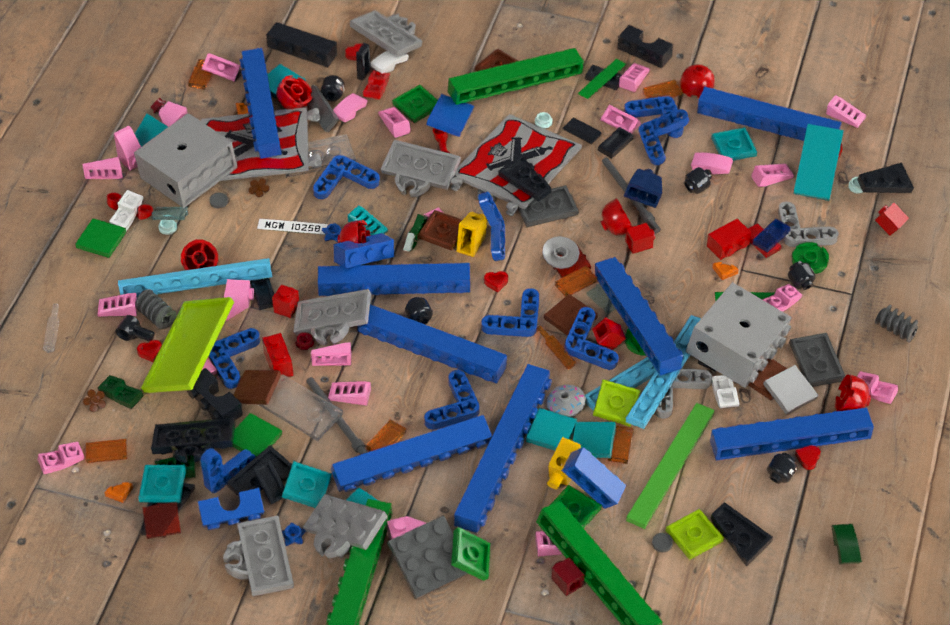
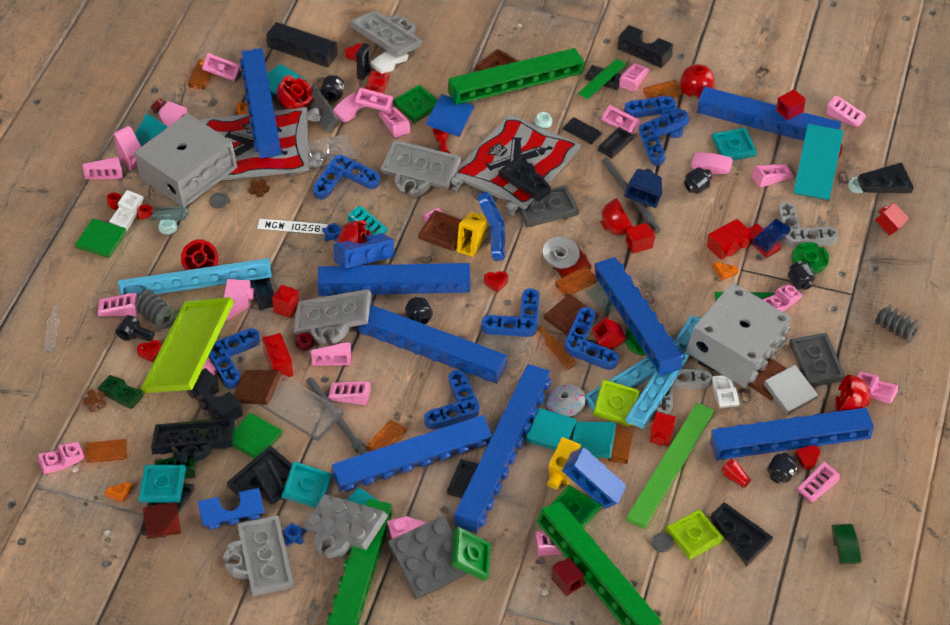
(216, 474): blue beam -> none
(374, 100): none -> bright pink slope
(412, 235): dark green tile -> none
(461, 478): none -> black tile
(662, 429): none -> red brick
(734, 472): none -> red cone
(790, 104): none -> red brick
(825, 469): none -> bright pink slope

